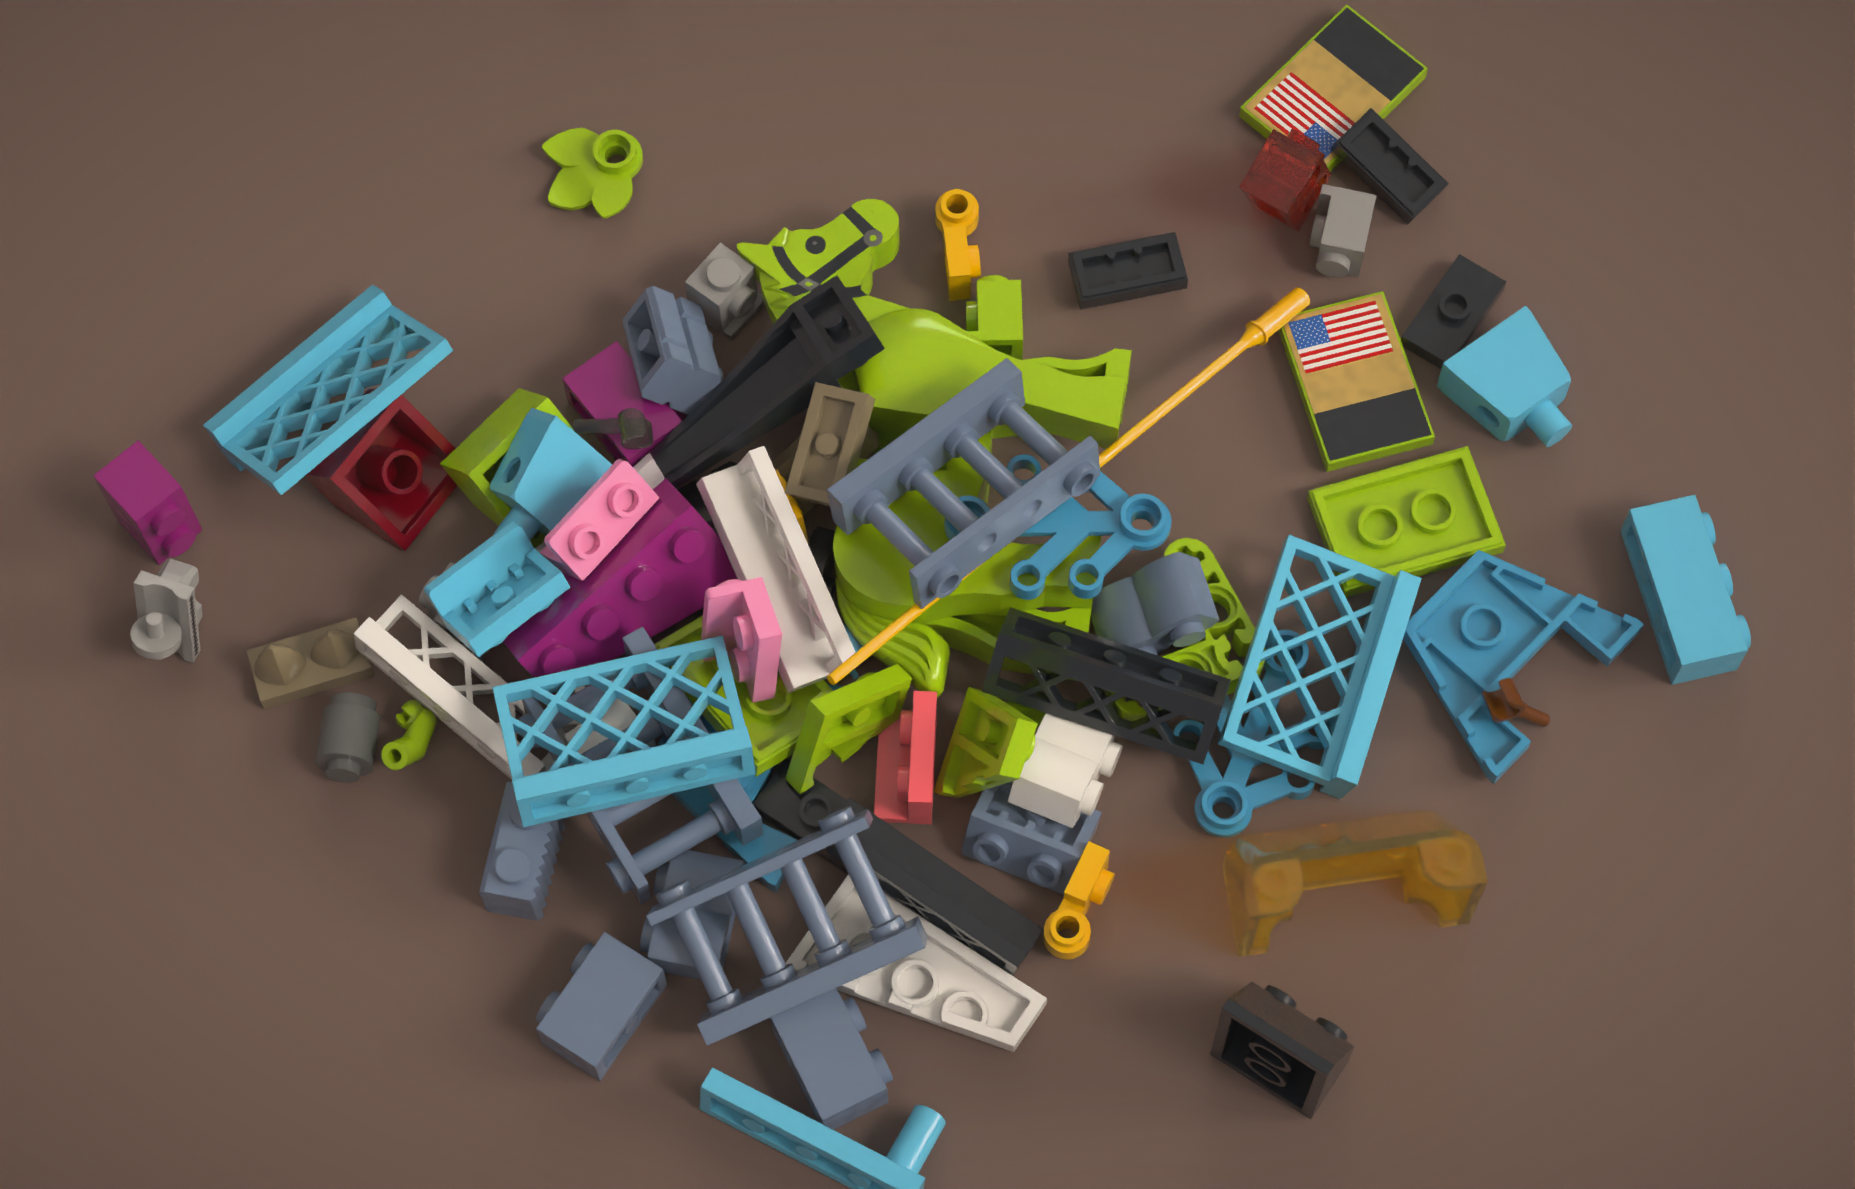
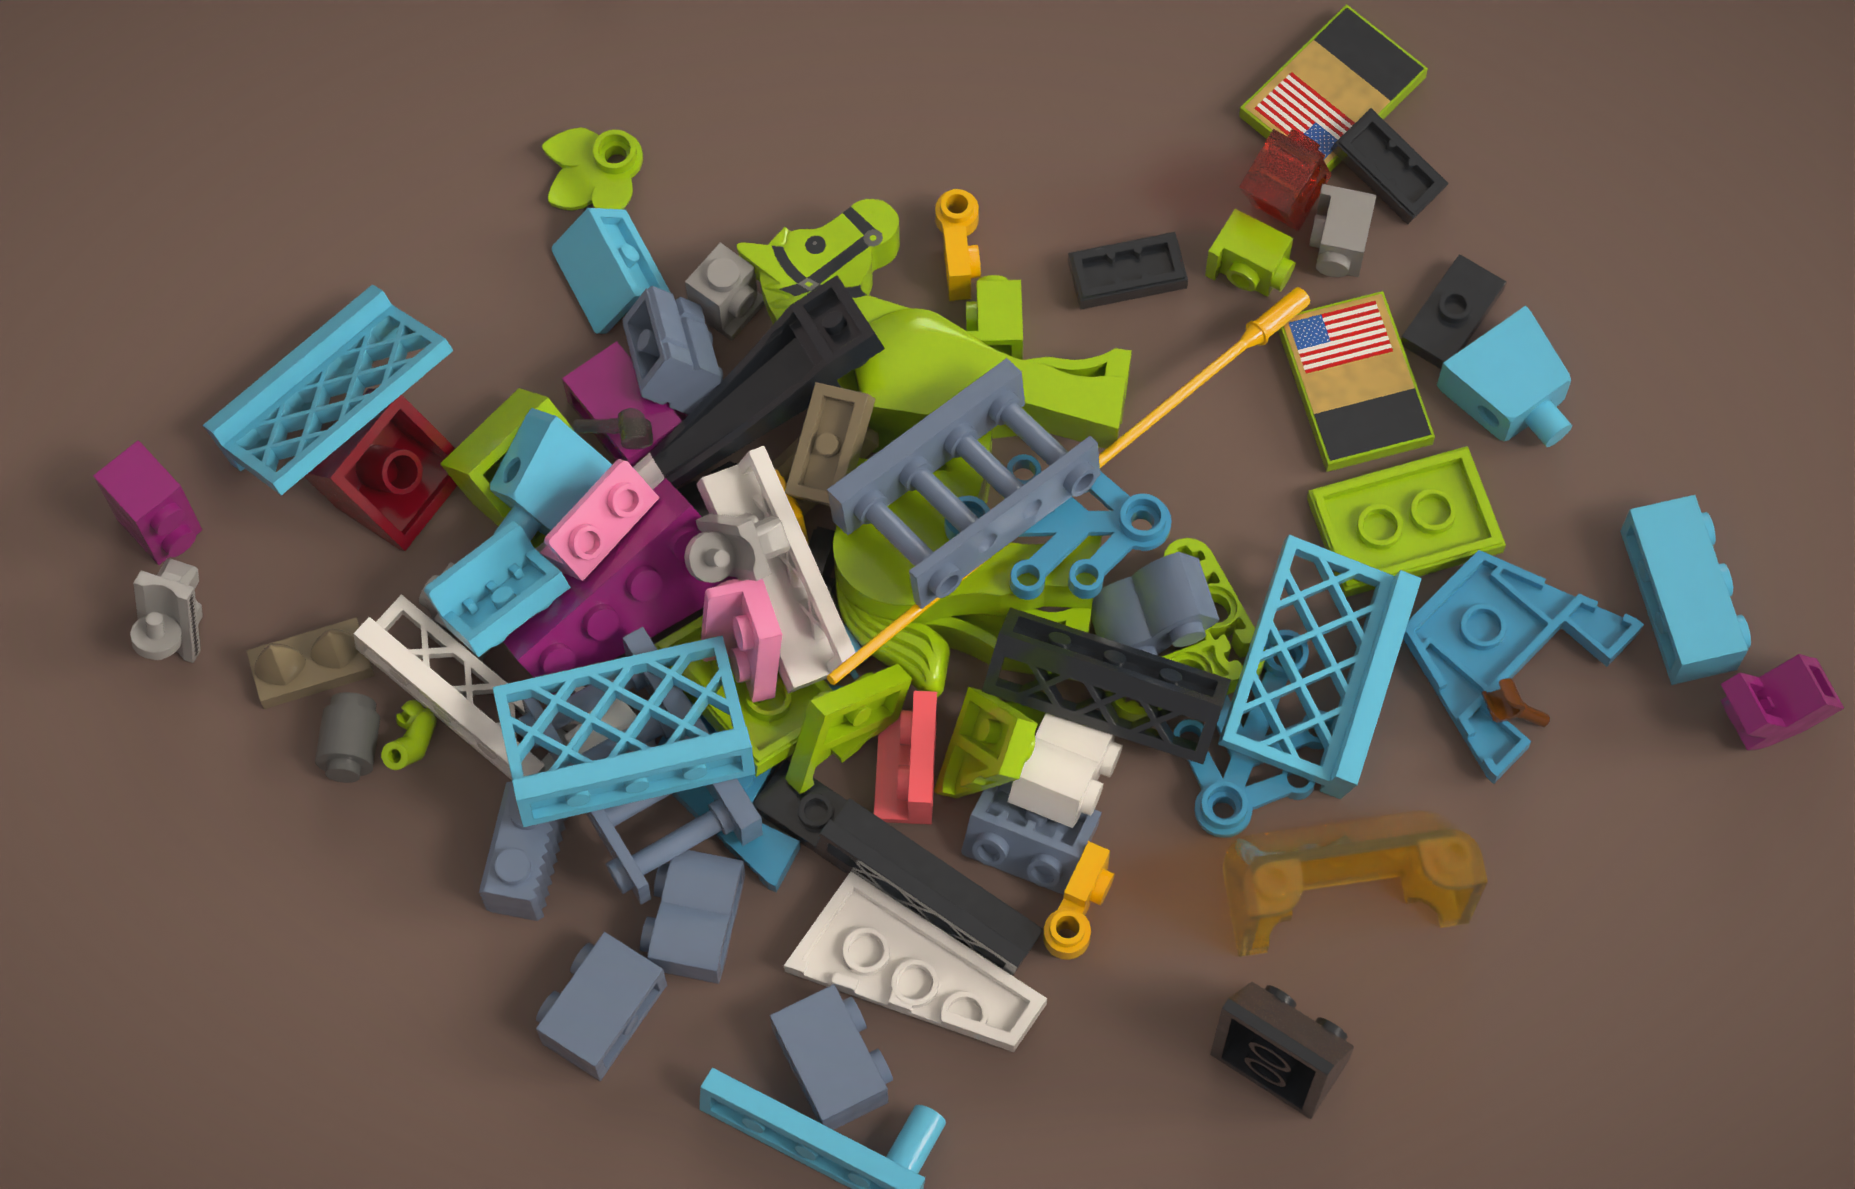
(606, 265): none -> medium azure panel
(734, 547): none -> light grey hips
(782, 985): sand blue fence -> none
(1251, 255): none -> lime brick
(1779, 702): none -> magenta brick

